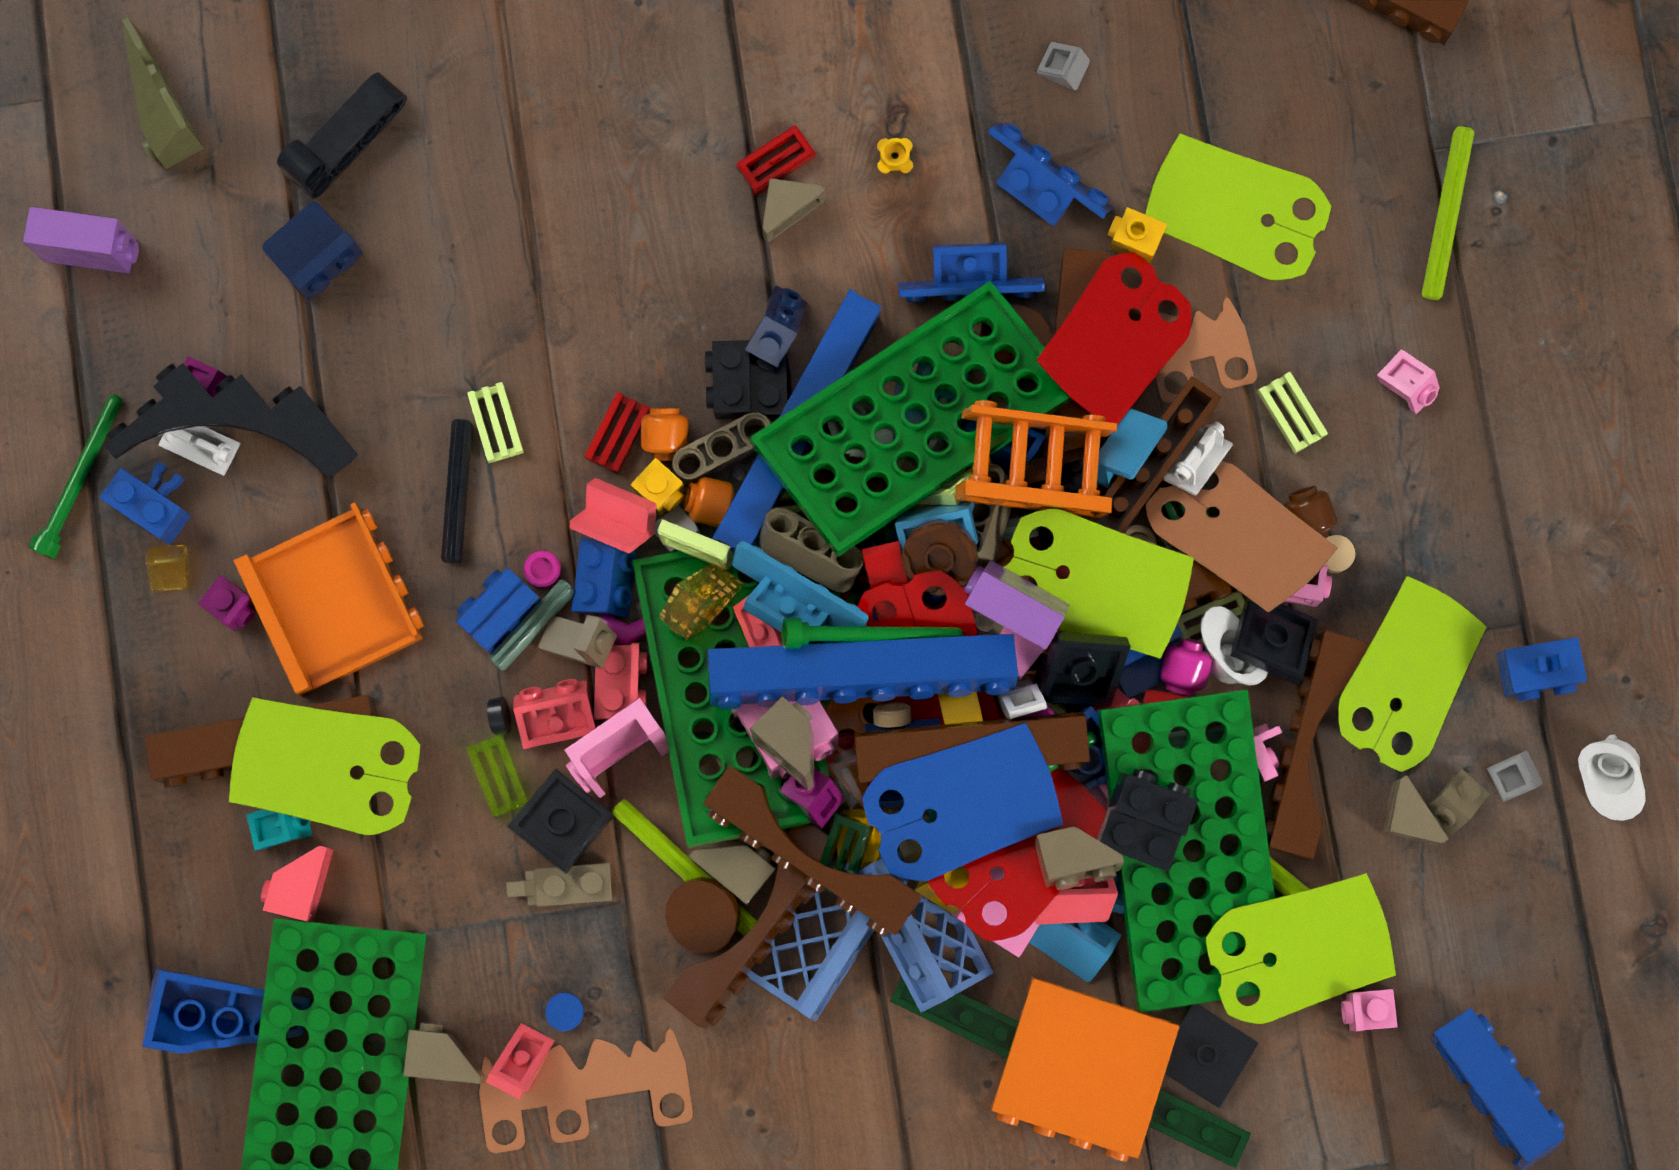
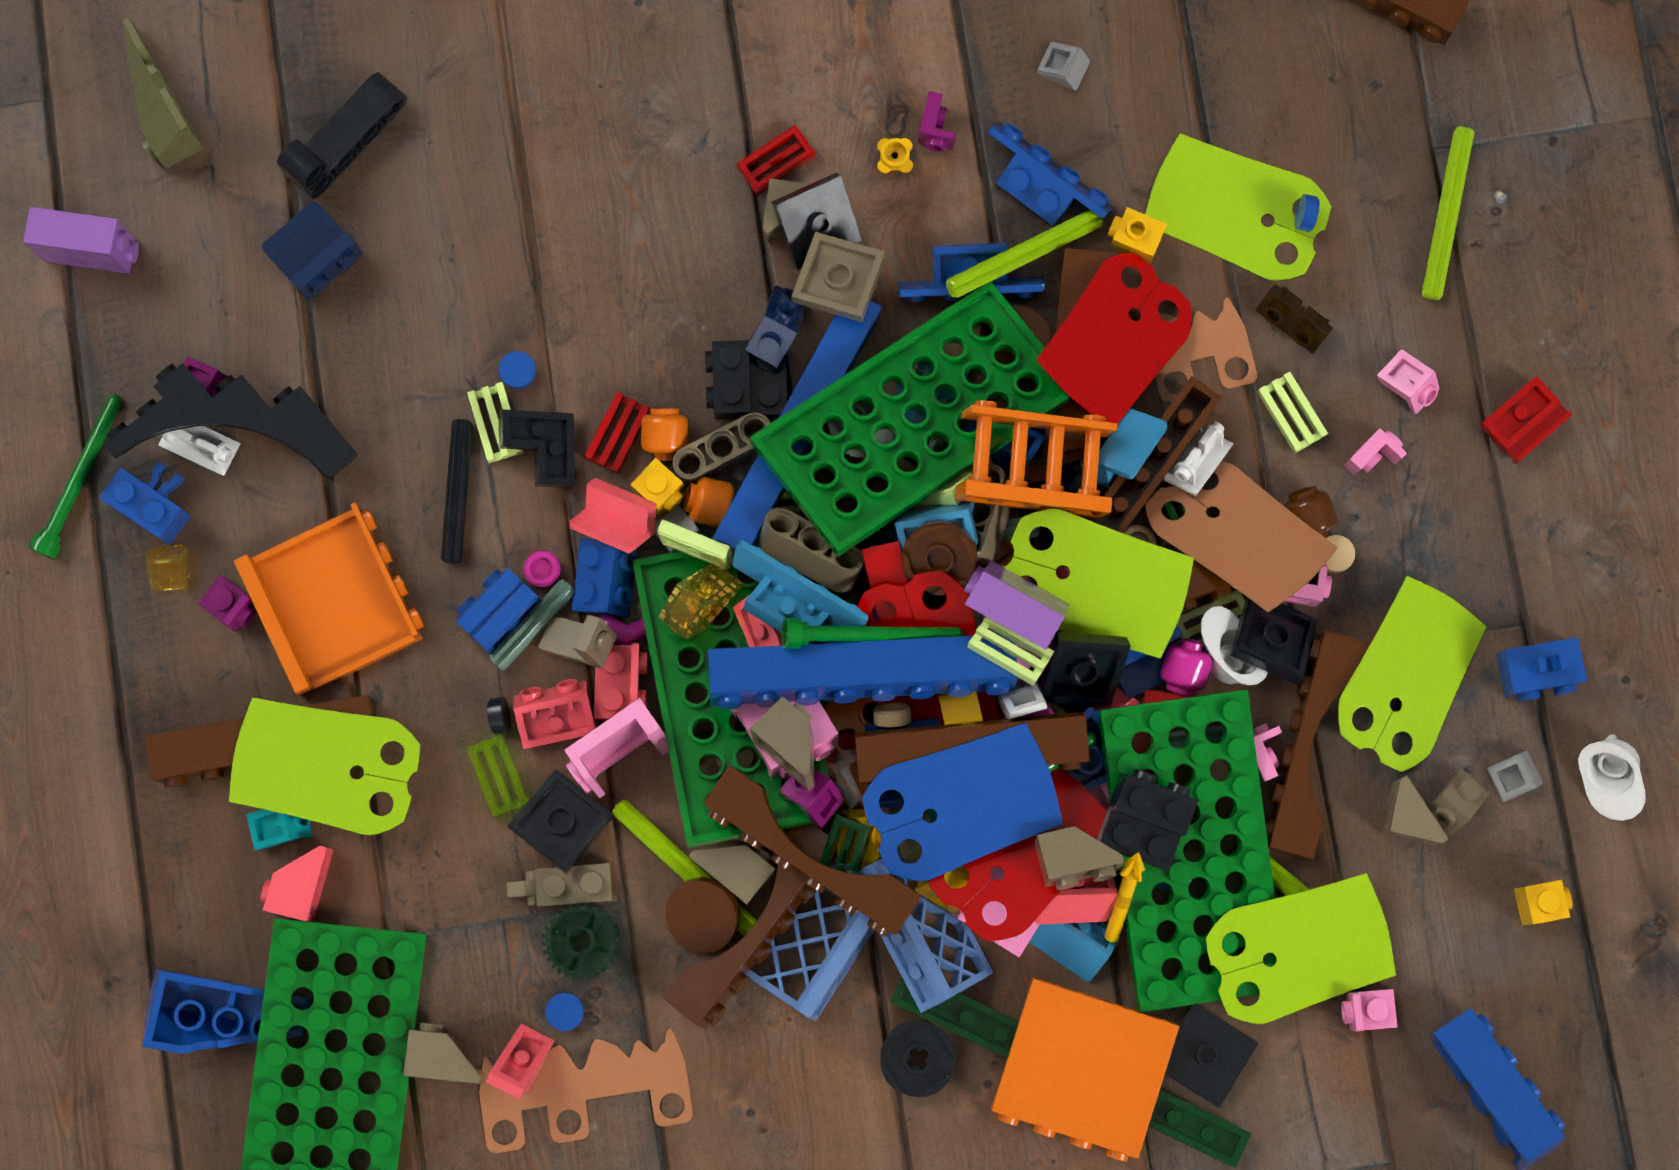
(517, 370): none -> blue tile
(551, 438): none -> black plate
(592, 960): none -> clear green brick
(812, 209): none -> plate
(838, 277): none -> dark tan plate
(912, 1079): none -> black plate
(933, 118): none -> magenta bracket
(1003, 661): none -> yellowish green tile
(1023, 253): none -> lime axle
(1131, 874): none -> yellow piece
(1282, 310): none -> dark brown hinge
(1307, 213): none -> blue tile
(1368, 456): none -> bright pink bracket
(1525, 419): none -> red plate
(1543, 902): none -> yellow brick

